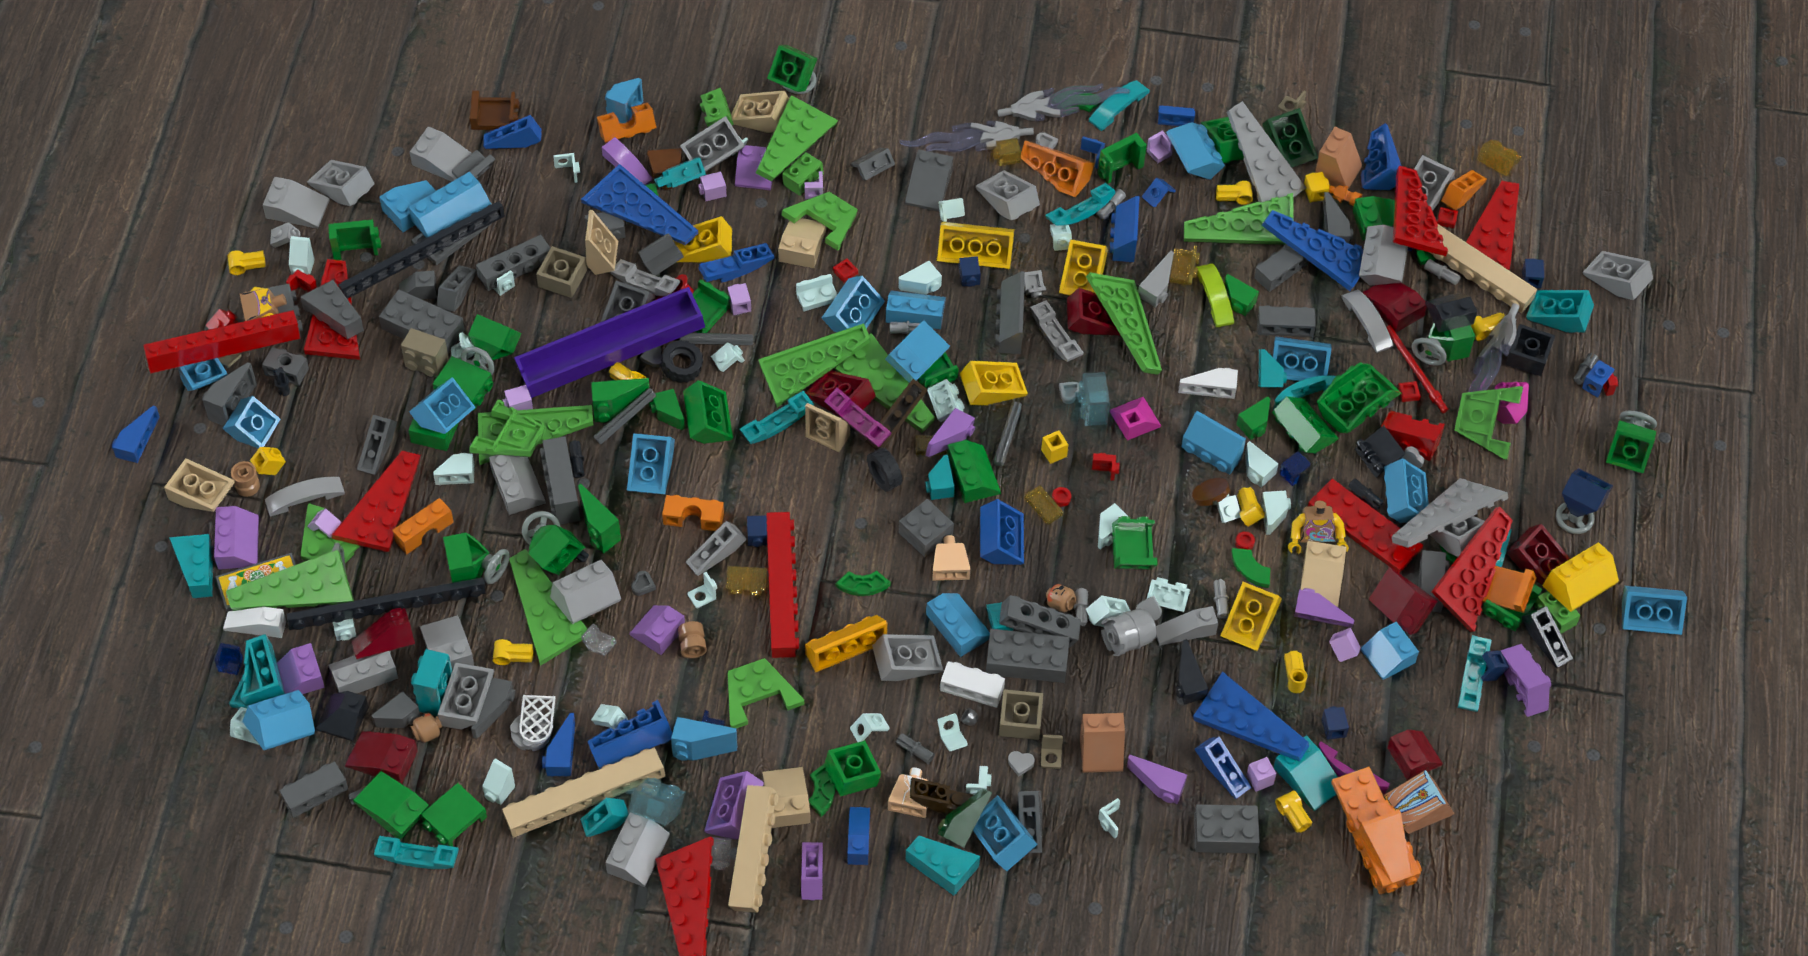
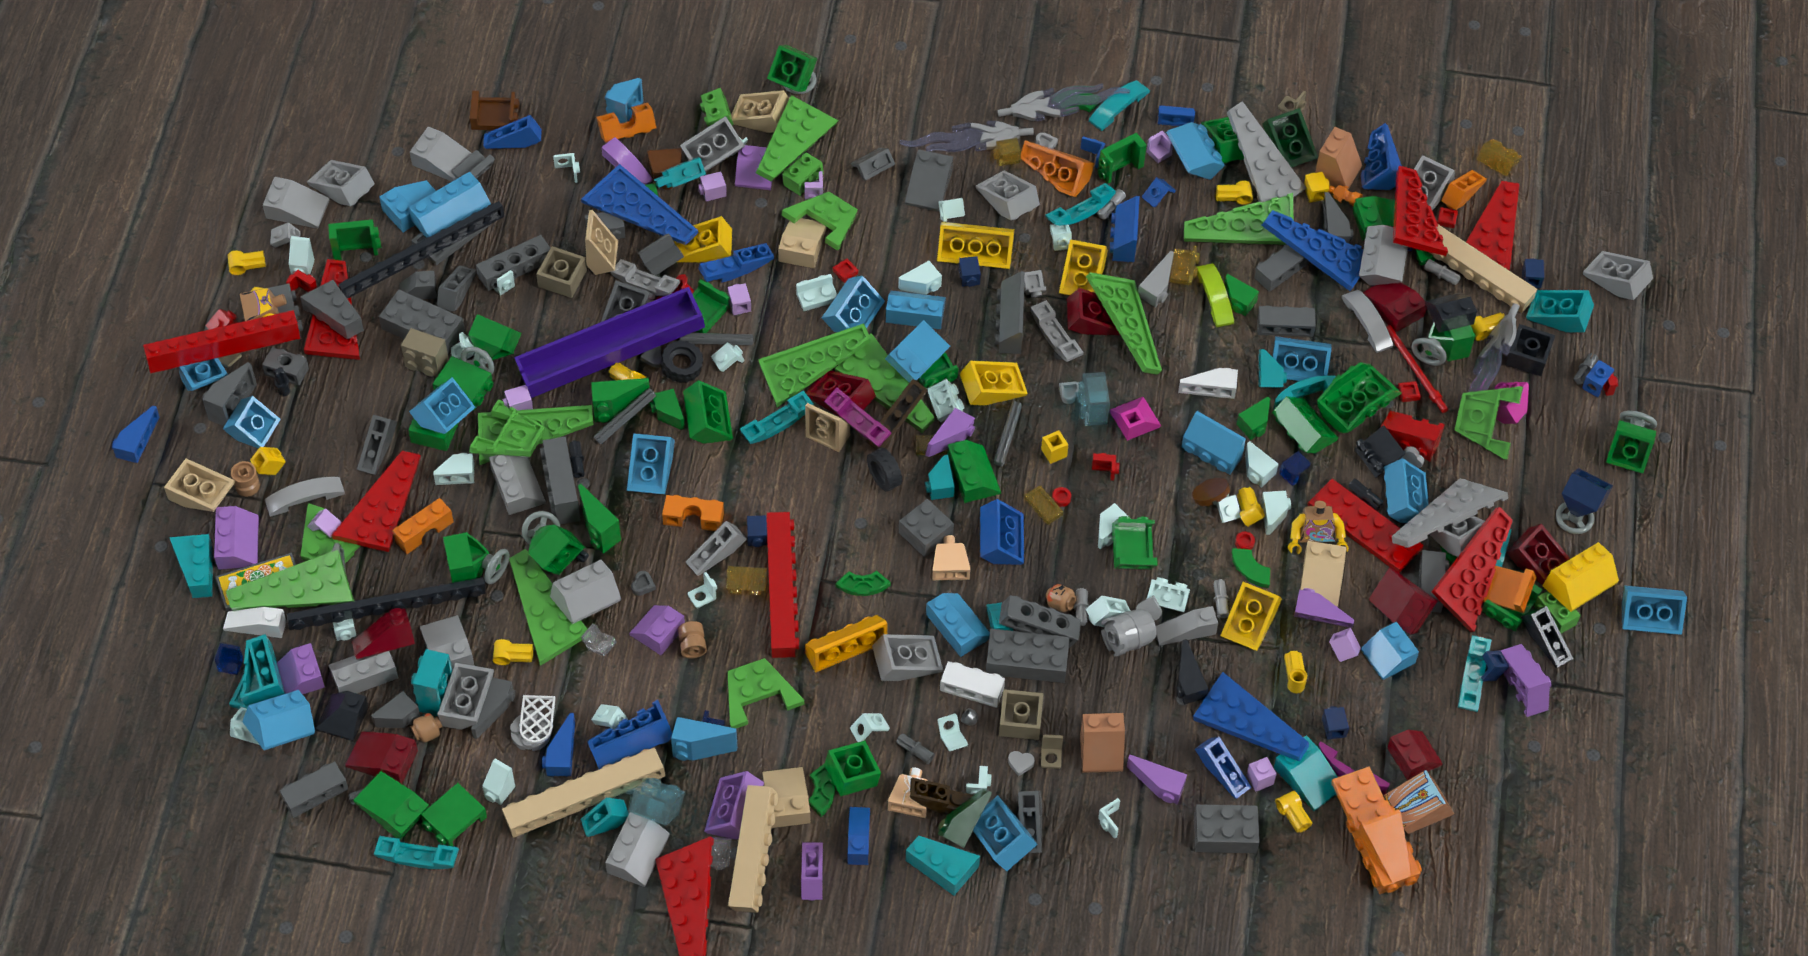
(902, 327): light grey axle -> none

